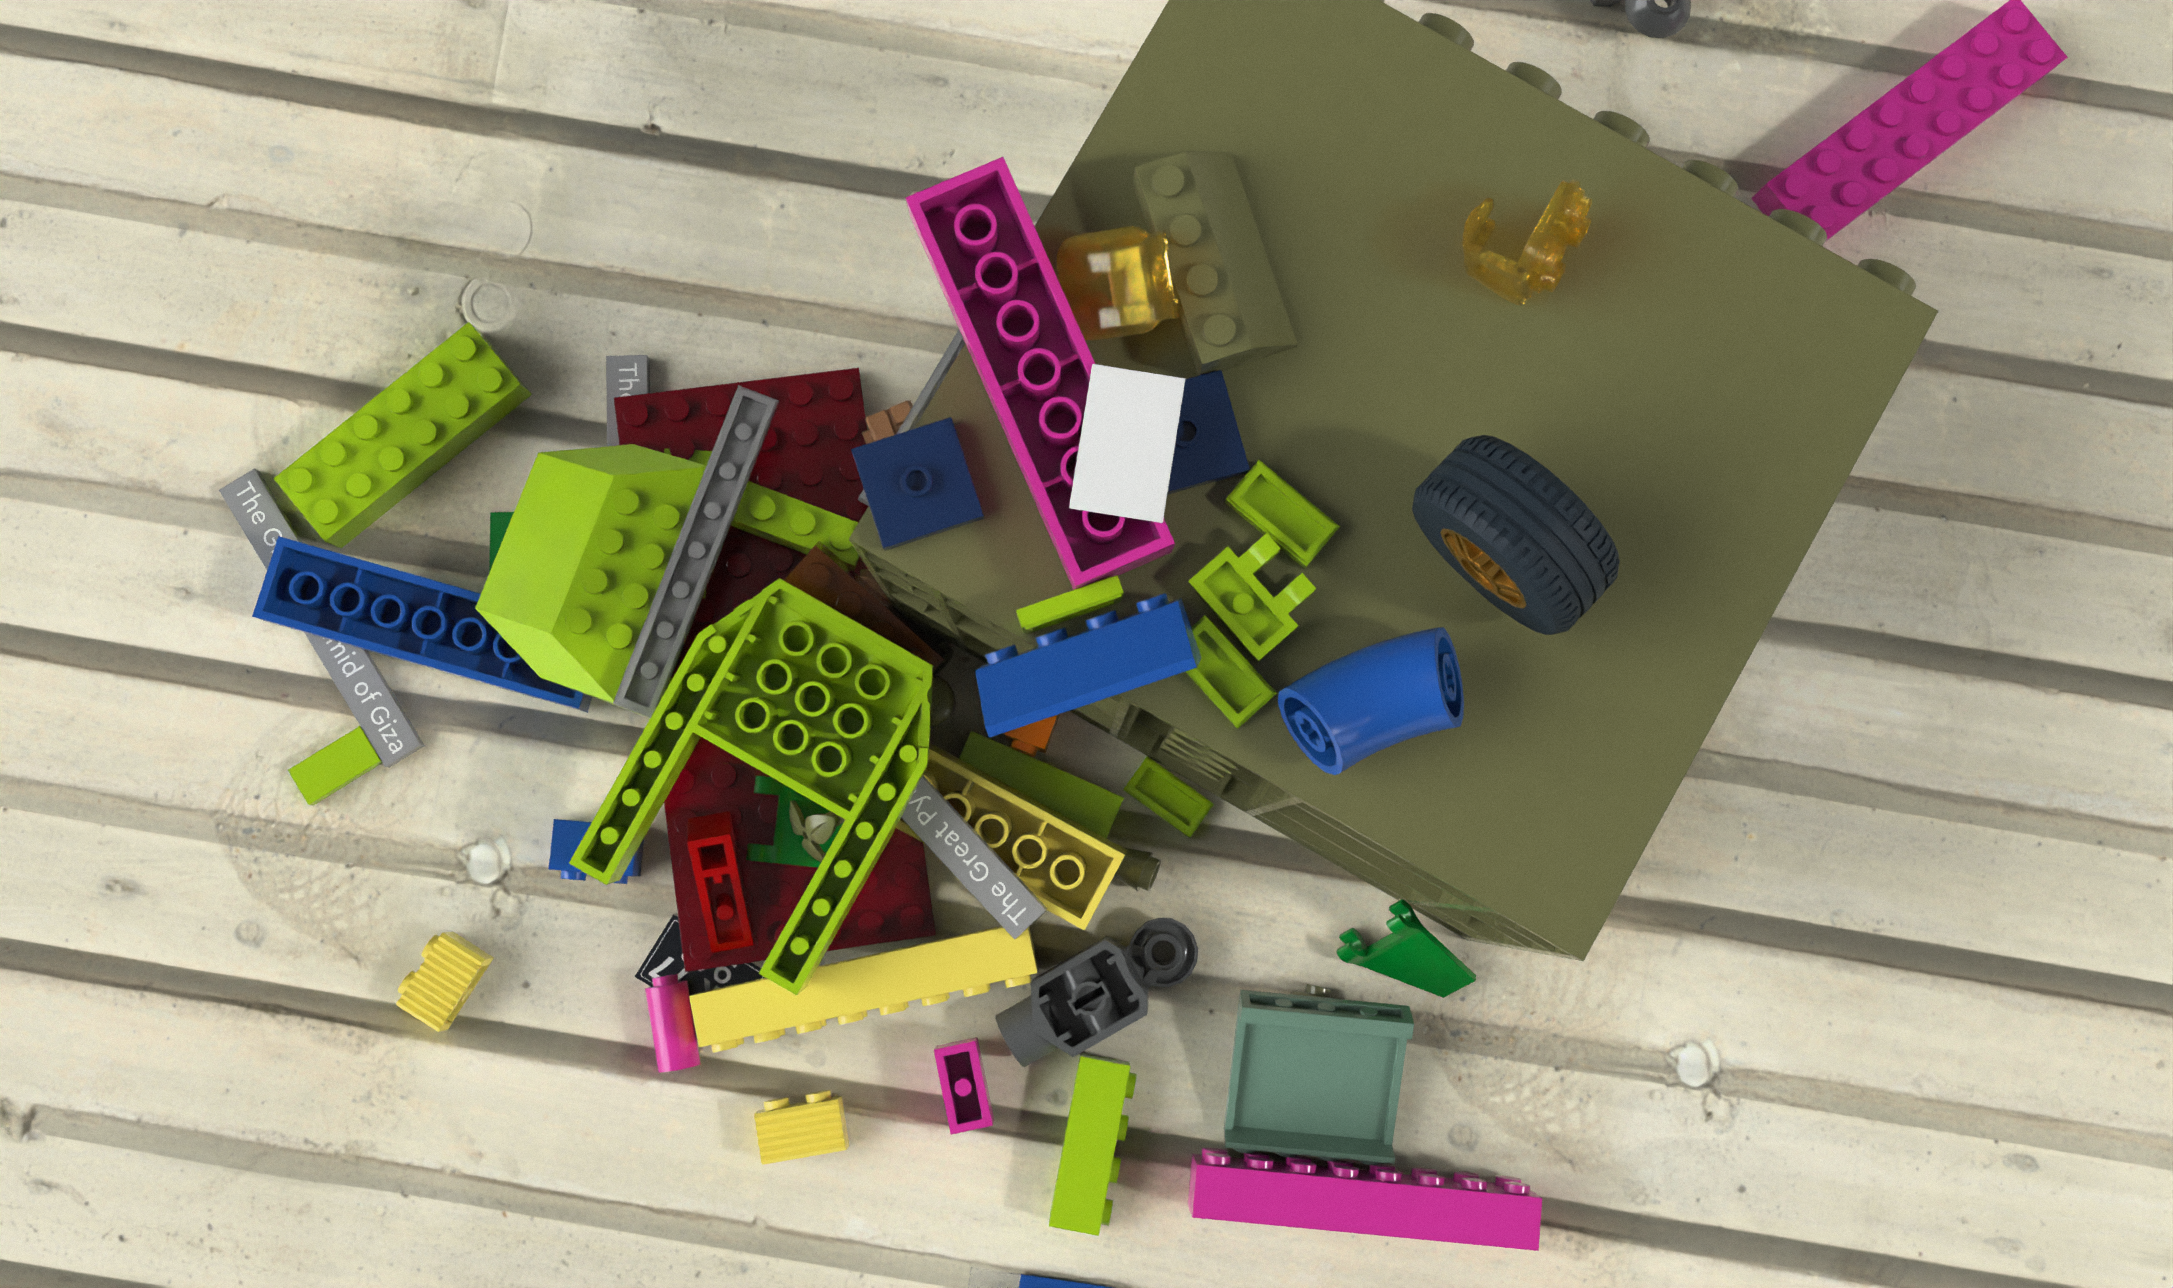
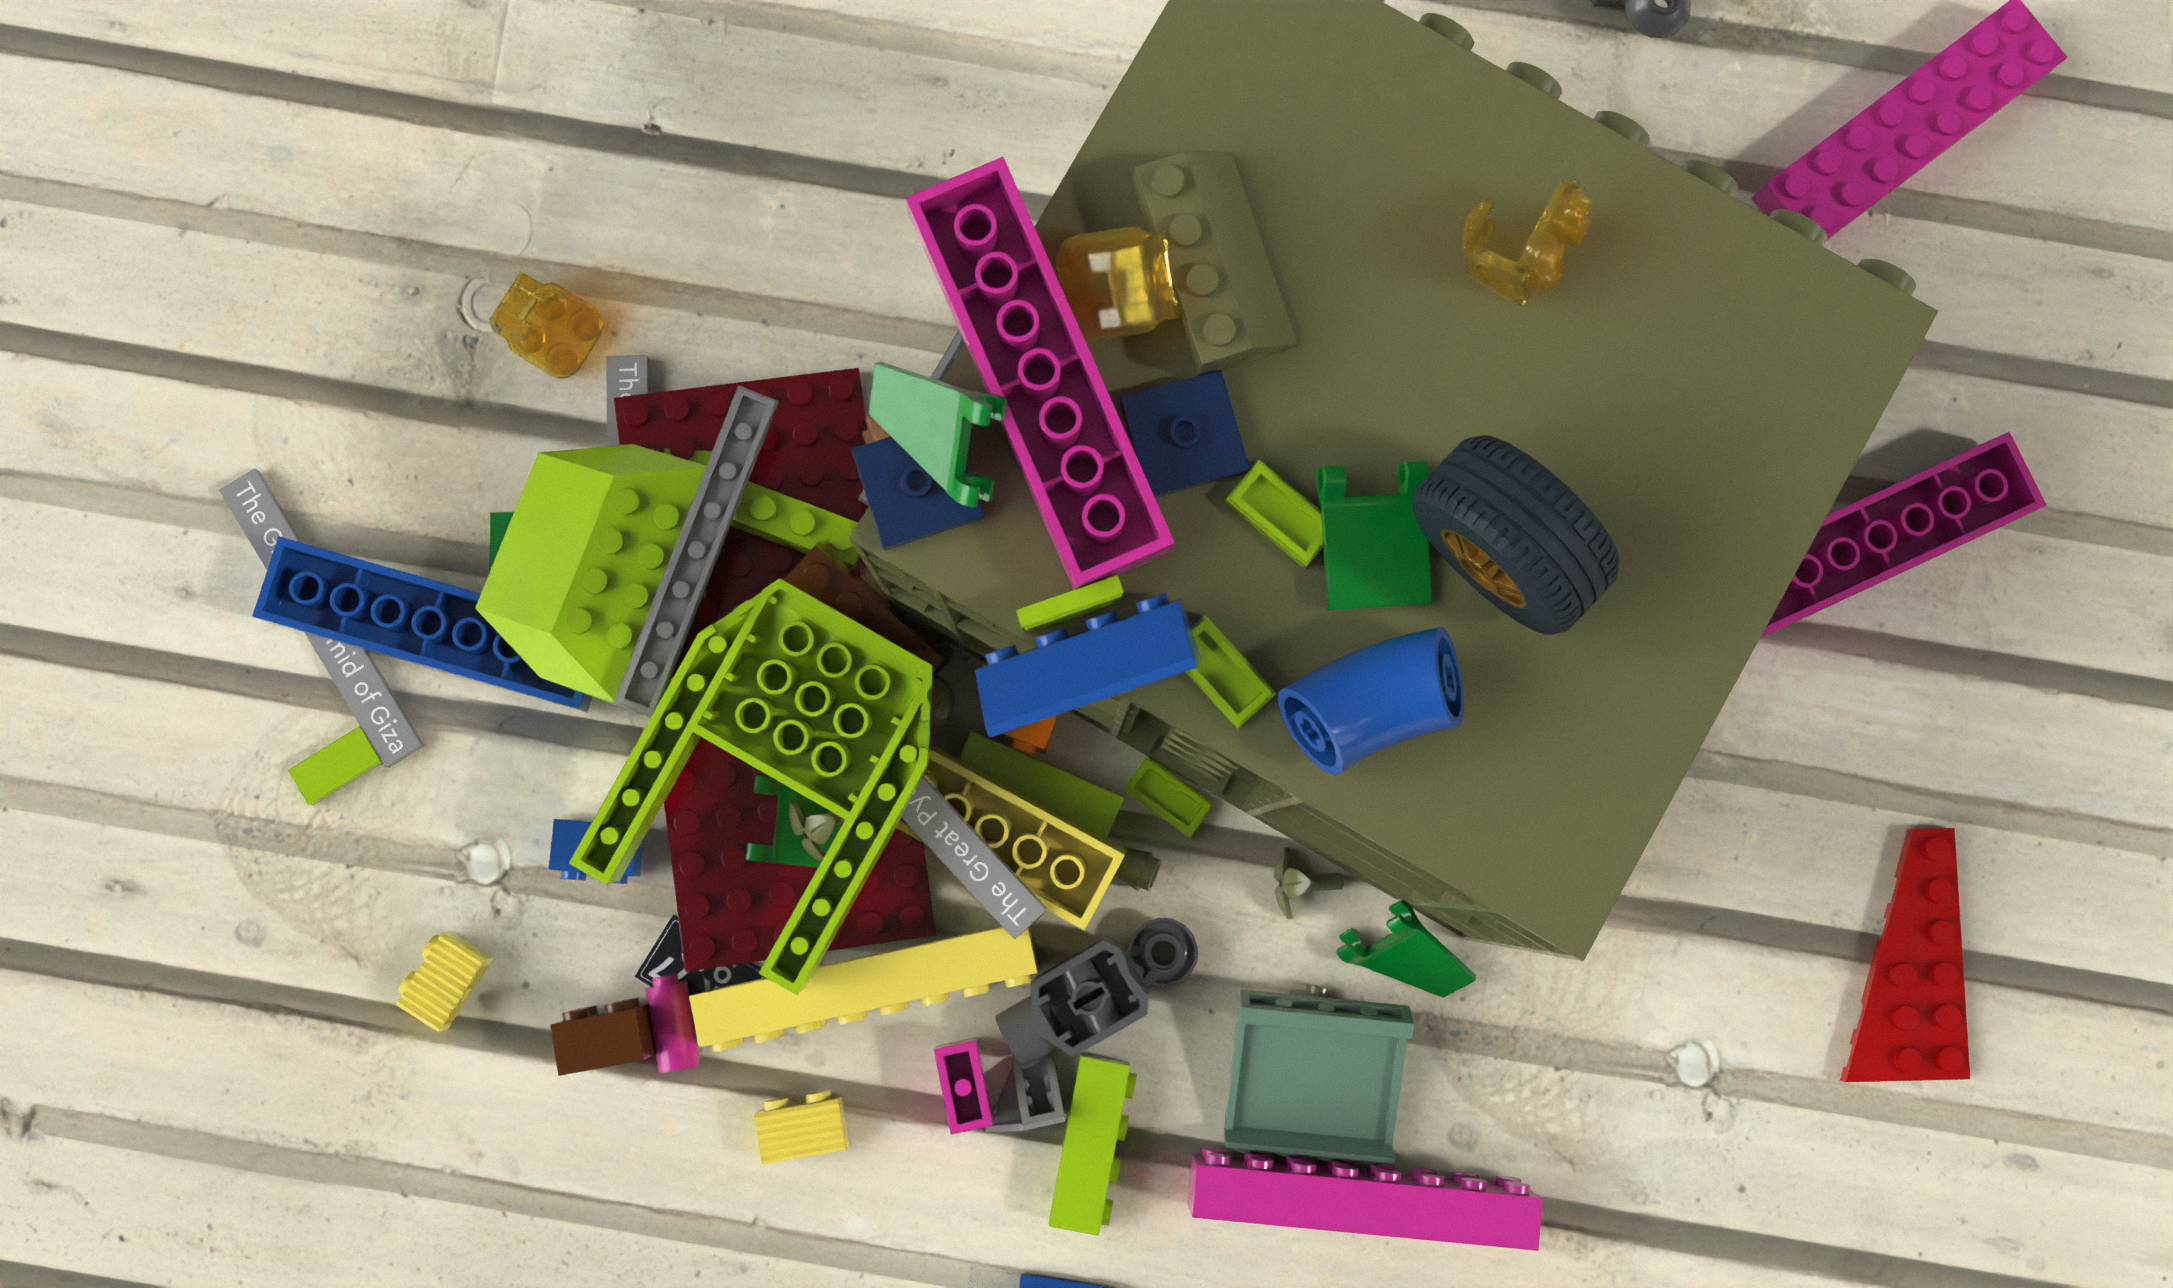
(402, 436): lime brick -> none
(547, 325): none -> clear yellow piece
(602, 1039): none -> reddish brown brick
(719, 881): red slope -> none
(935, 426): none -> flag
(1029, 1097): none -> light grey slope
(1127, 443): white sticker -> none
(1244, 602): lime plate -> none
(1296, 883): none -> olive plant
(1373, 543): none -> green flag
(1910, 526): none -> dark pink brick
(1915, 984): none -> red wing

